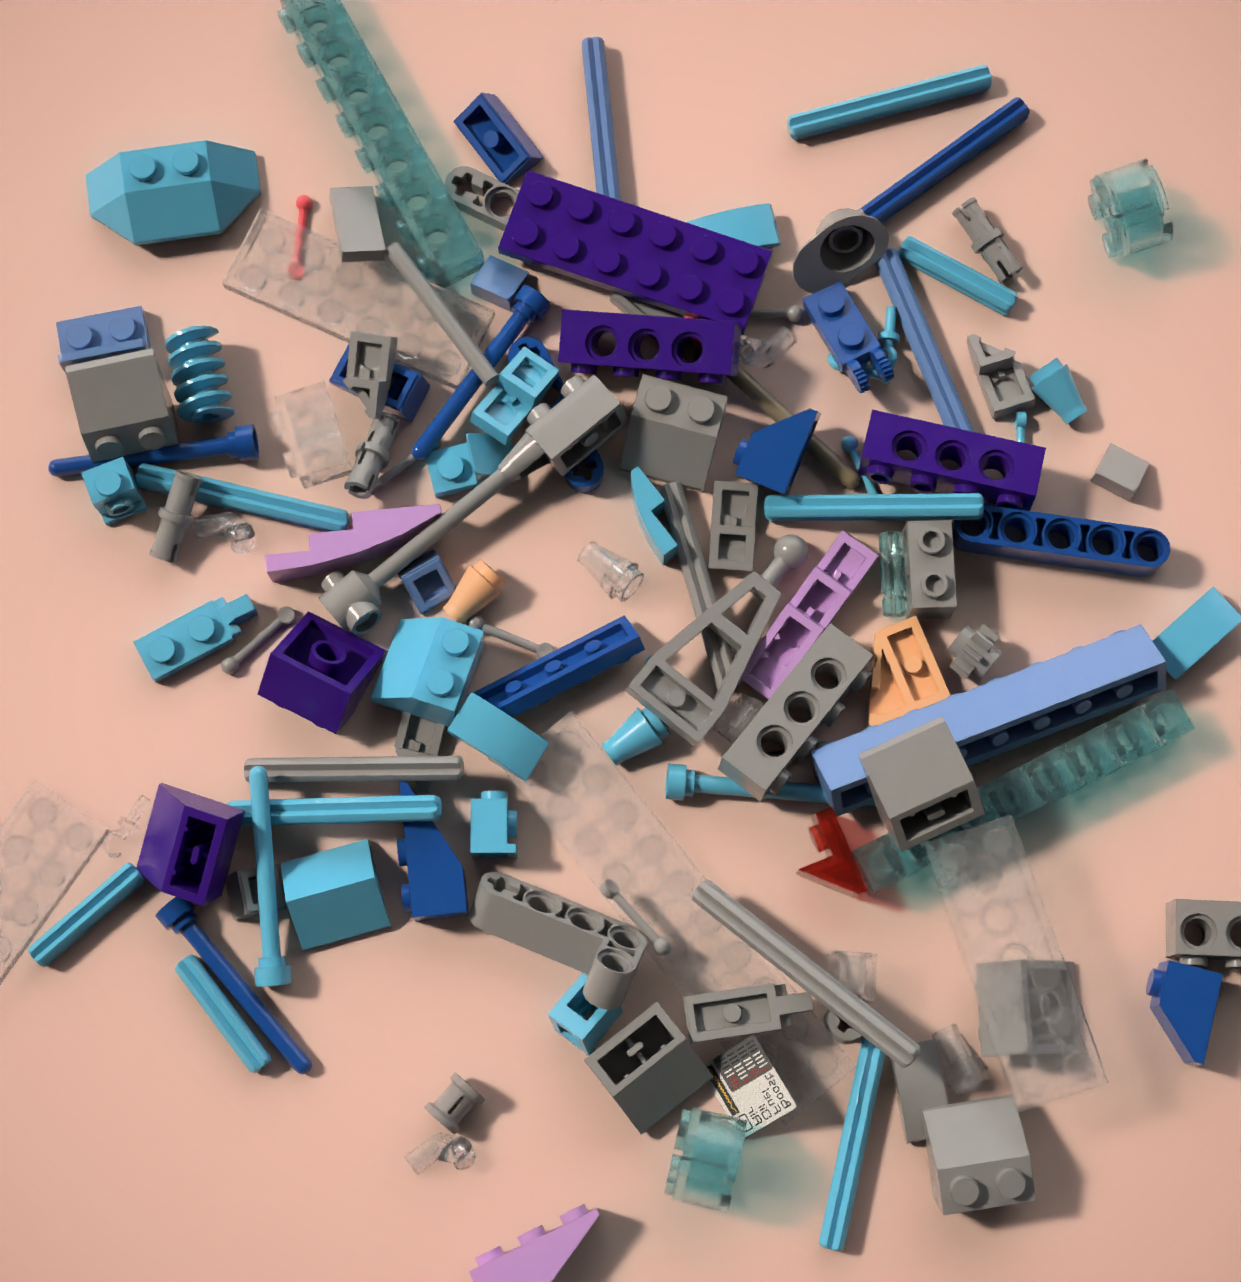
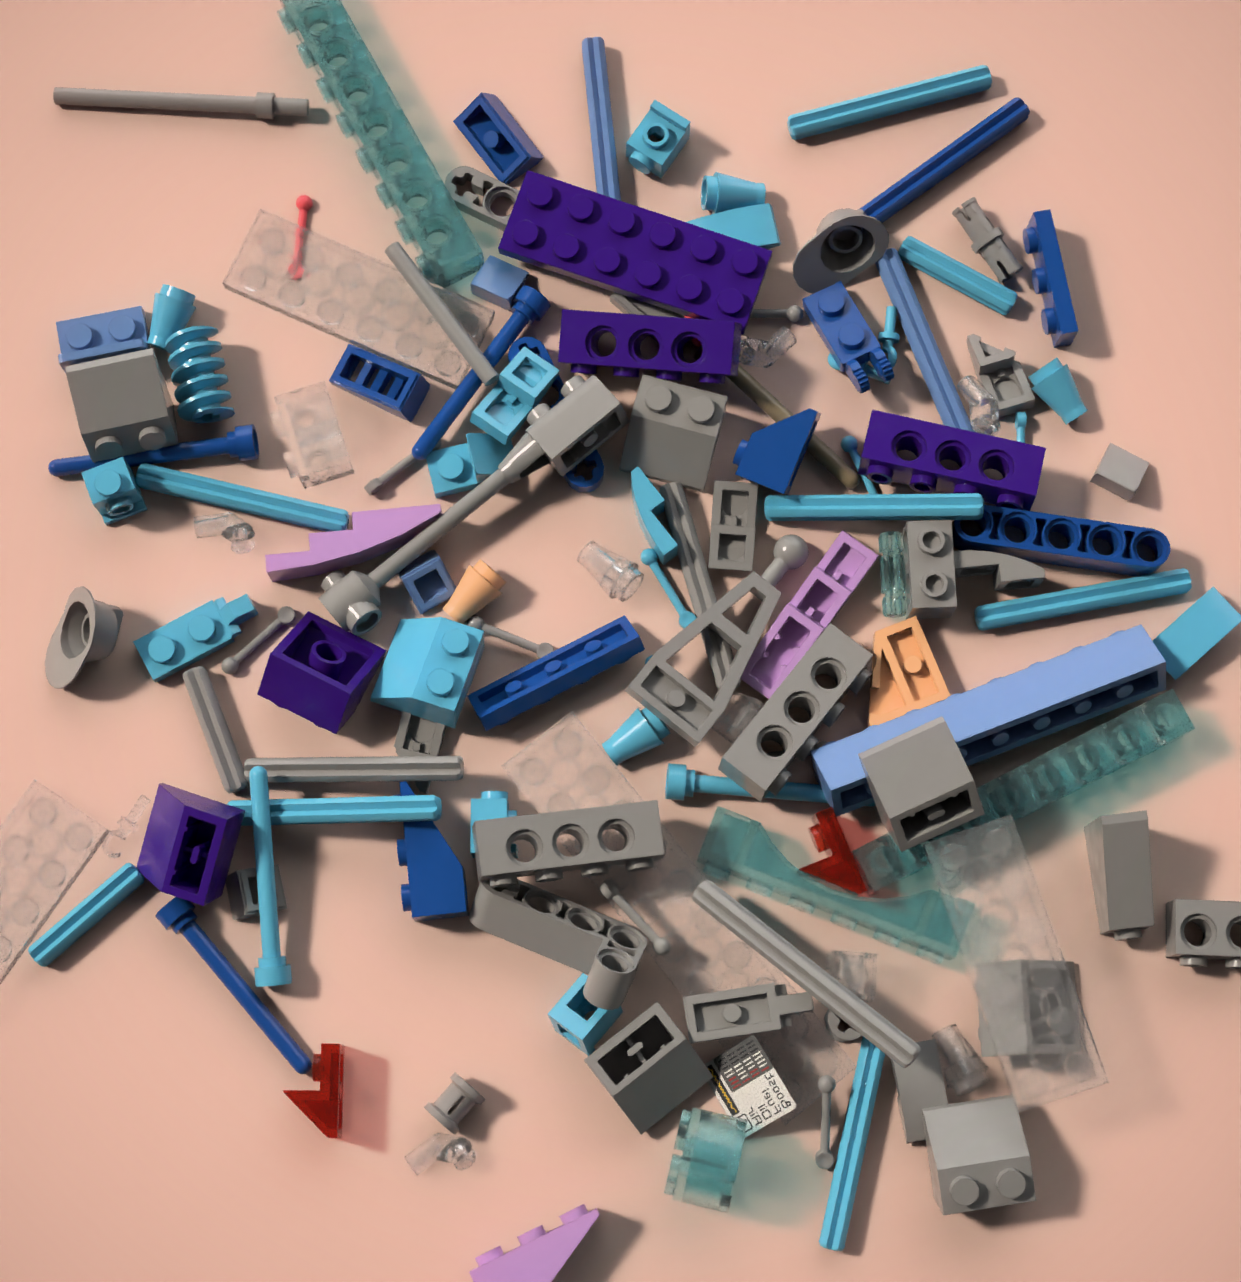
(82, 635): none -> light grey piece
(170, 314): none -> medium azure cone
(173, 190): medium azure wedge -> none
(175, 516): light grey pin -> none
(215, 729): none -> light grey axle
(223, 1013): medium azure axle -> none
(263, 104): none -> light grey bar
(324, 1106): none -> clear red slope
(334, 895): medium azure slope -> none
(357, 224): light grey tile -> none
(371, 369): light grey slope -> none
(372, 456): light grey pin -> none
(498, 737): medium azure slope -> none
(635, 821): none -> light grey brick
(650, 557): none -> medium azure hinge
(657, 156): none -> medium azure brick
(727, 192): none -> medium azure cone
(744, 850): none -> clear light blue arch
(824, 1156): none -> light grey hinge
(974, 651): light grey gear -> none
(982, 406): none -> clear arm
(1007, 570): none -> light grey slope
(1050, 279): none -> blue plate
(1082, 599): none -> medium azure axle
(1121, 873): none -> light grey slope
(1131, 207): clear light blue brick -> none
(1185, 1006): blue slope -> none

